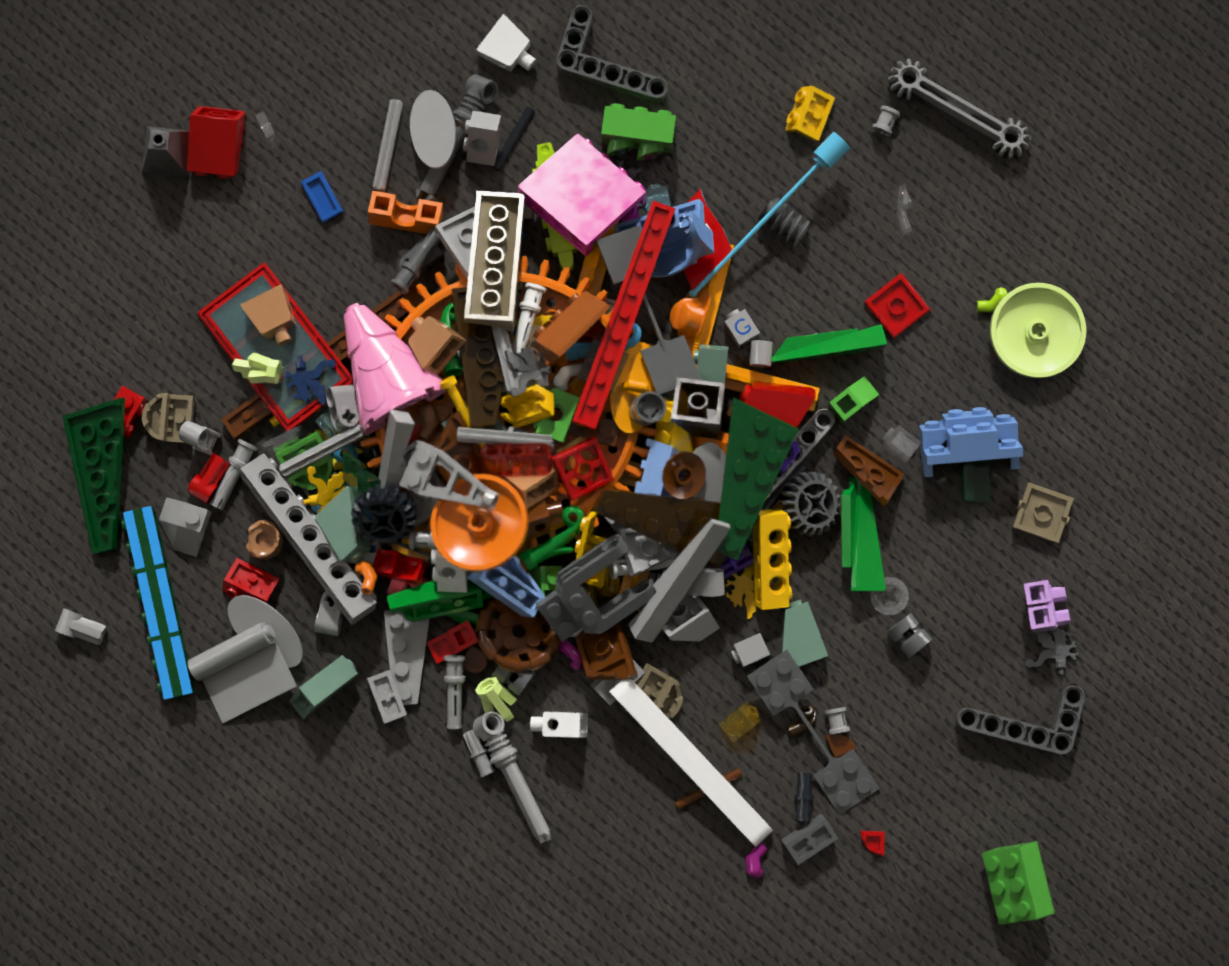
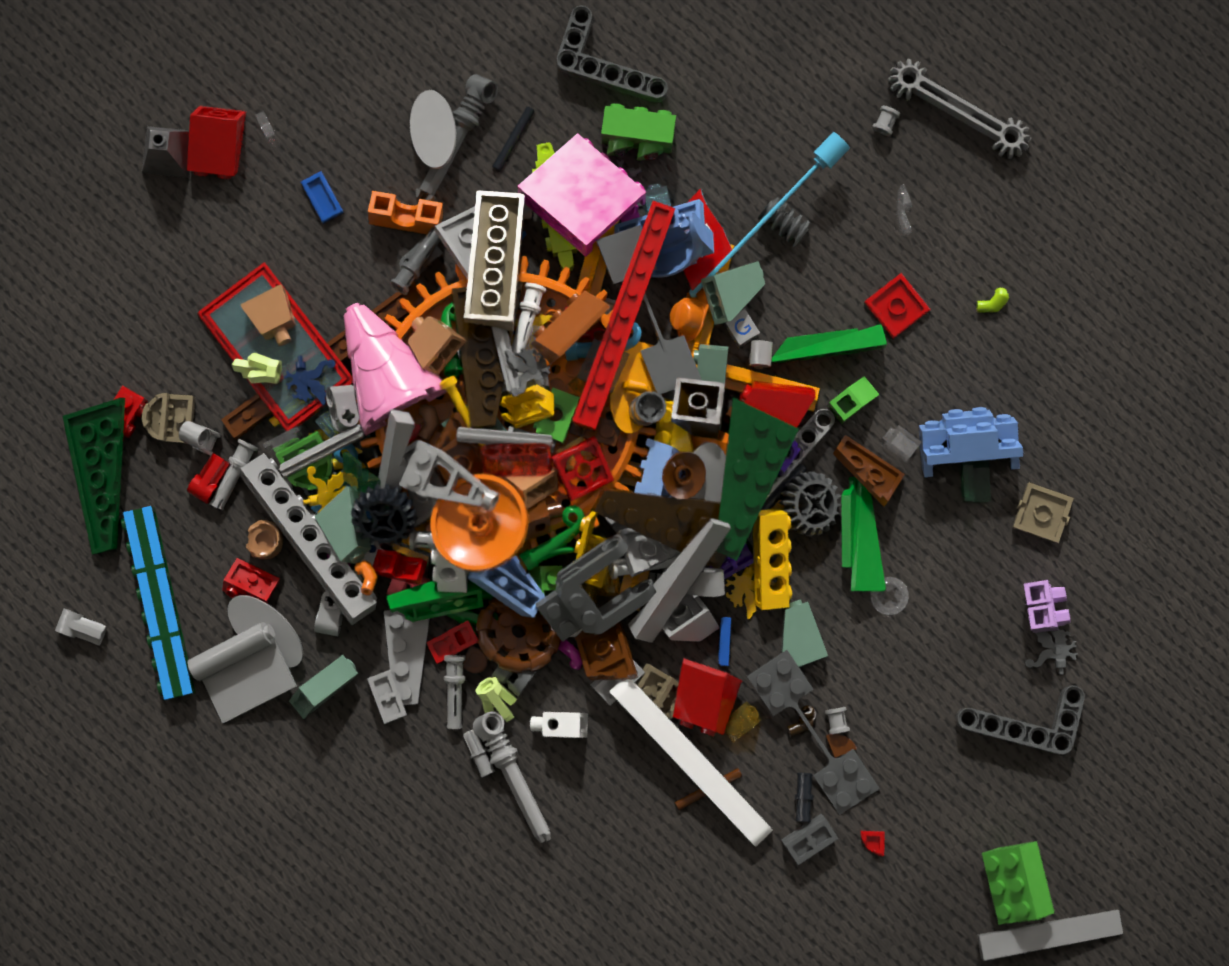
(184, 525): light grey slope -> none
(387, 145): light grey axle -> none
(482, 138): light grey brick -> none
(506, 46): white torso -> none
(564, 374): white arm -> none
(705, 697): none -> red slope
(724, 641): none -> blue tile
(732, 290): none -> sand green slope
(750, 650): light grey brick -> none
(752, 860): magenta arm -> none
(810, 112): yellow bracket -> none
(915, 641): dark grey wheel -> none
(1038, 330): yellowish green dish -> none
(1049, 934): none -> light grey slope

